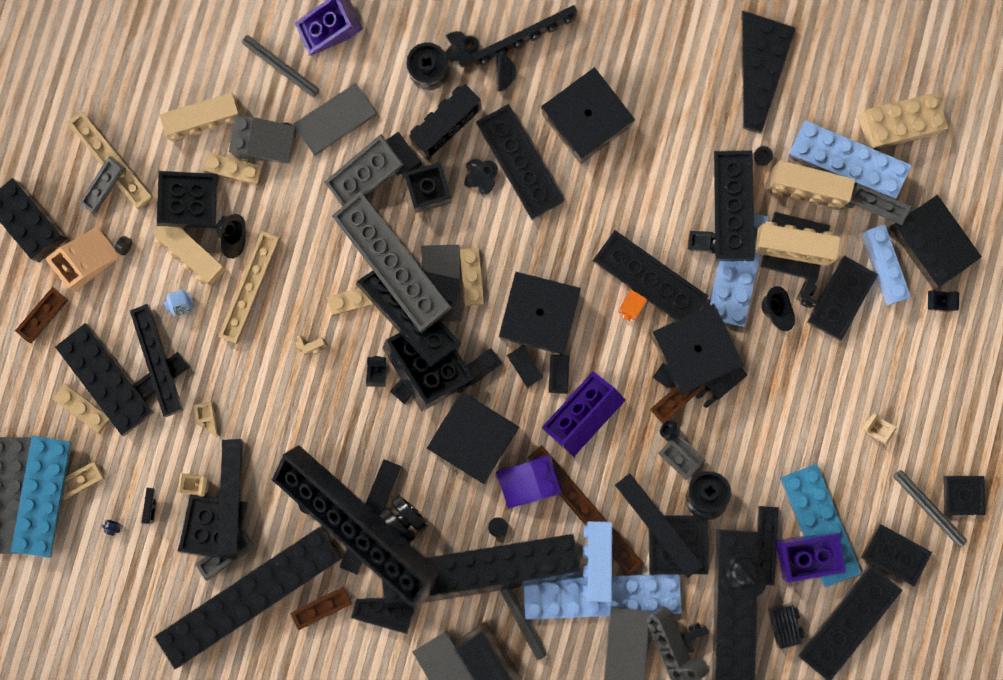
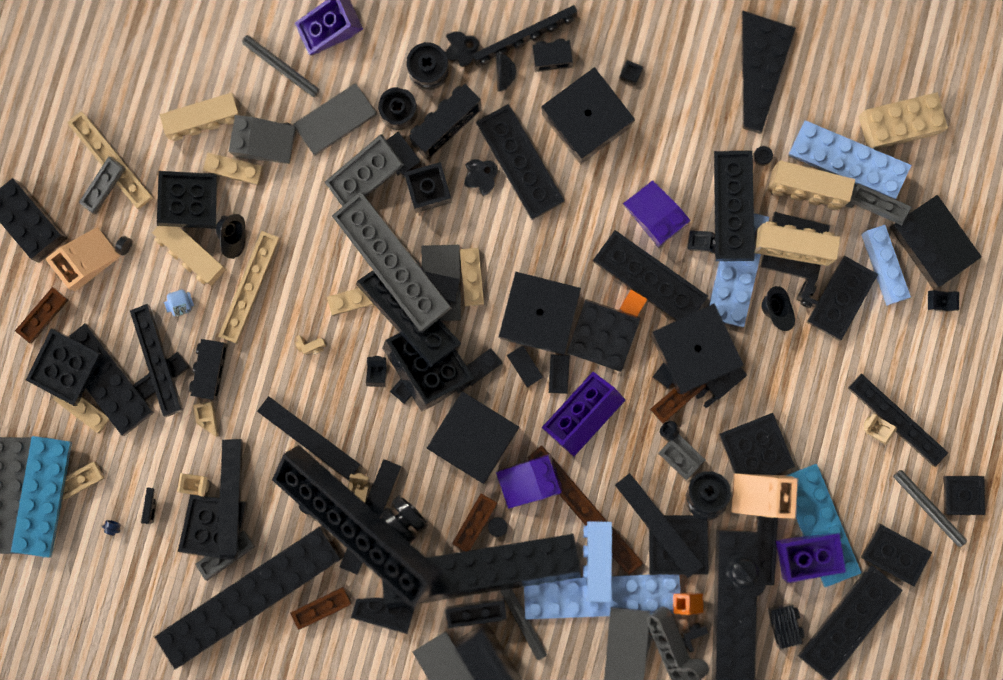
(64, 367): none -> black plate
(208, 369): none -> black brick
(308, 437): none -> black tile
(359, 485): none -> tan bracket
(403, 99): none -> black brick
(474, 523): none -> reddish brown plate
(475, 613): none -> black brick
(552, 55): none -> black brick
(603, 335): none -> black plate
(631, 72): none -> black tile
(656, 213): none -> dark purple slope
(688, 603): none -> orange brick
(757, 447): none -> black plate
(764, 495): none -> light nougat slope
(891, 413): none -> black tile

